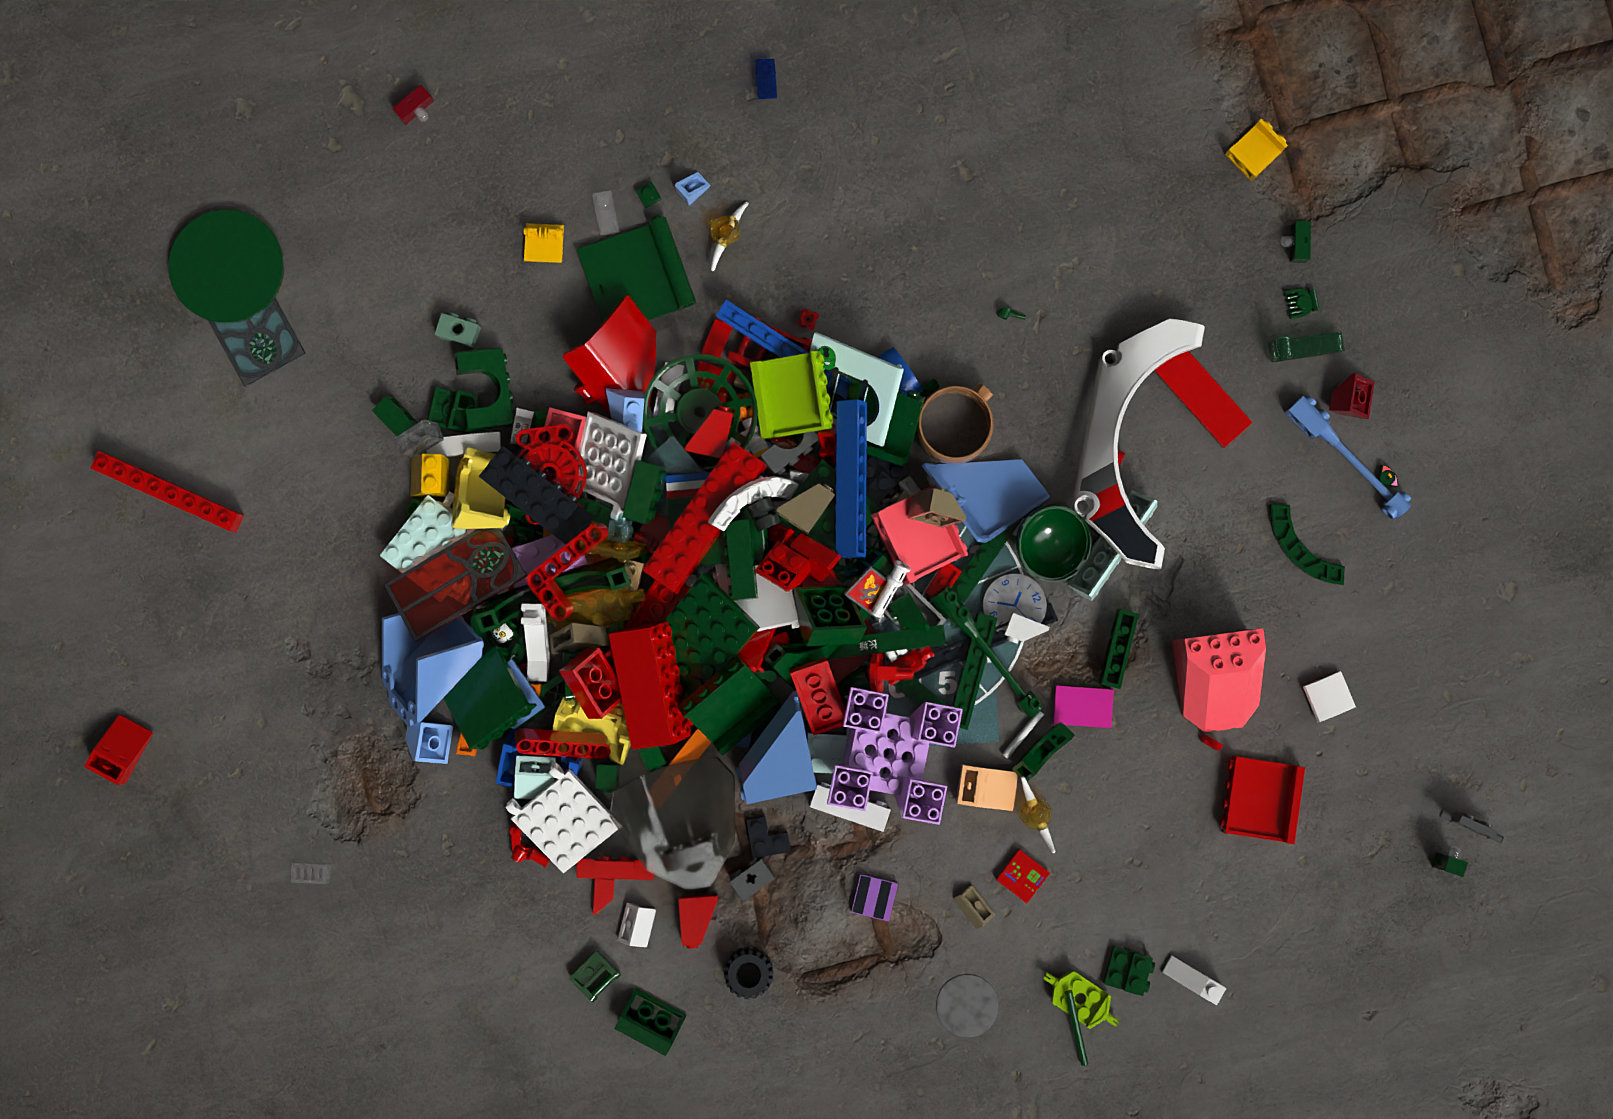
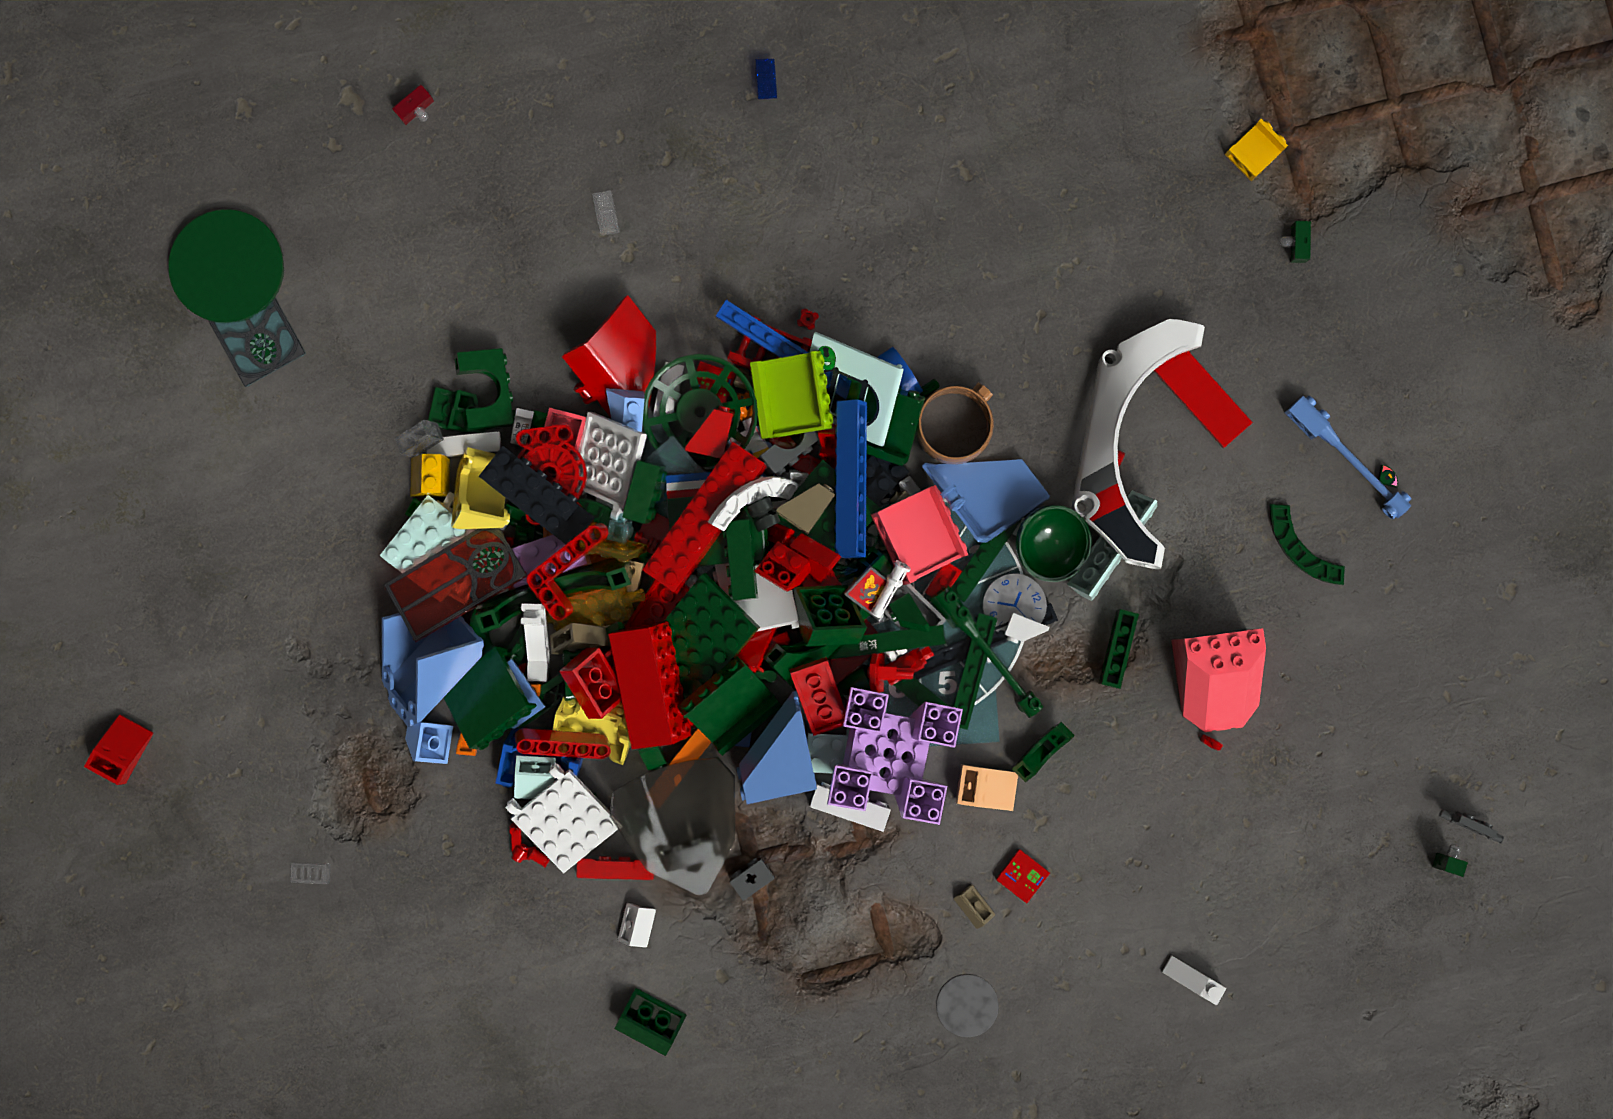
(167, 491): red brick -> none
(394, 415): dark green hinge -> none
(466, 338): sand green brick -> none
(505, 632): head -> none
(543, 243): yellow hinge -> none
(590, 971): dark green plate -> none
(603, 893): red tile -> none
(607, 777): dark green brick -> none
(641, 266): dark green door -> none
(648, 195): dark green plate -> none
(691, 187): light blue slope -> none
(695, 918): red slope -> none
(717, 339): red tile -> none
(725, 232): clear yellow helmet -> none
(745, 989): black tyre -> none
(764, 844): black plate -> none
(874, 897): tile -> none
(936, 508): dark tan slope -> none
(1005, 312): dark green hand -> none
(1022, 734): white bar -> none
(1036, 814): clear yellow helmet -> none
(1076, 1027): dark green bar -> none
(1083, 706): dark pink tile -> none
(1096, 1003): lime plate -> none
(1129, 971): dark green plate -> none
(1262, 799): red panel -> none
(1304, 347): clear green beam -> none
(1305, 302): dark green piece -> none
(1329, 696): white slope -> none
(1353, 397): dark red slope -> none

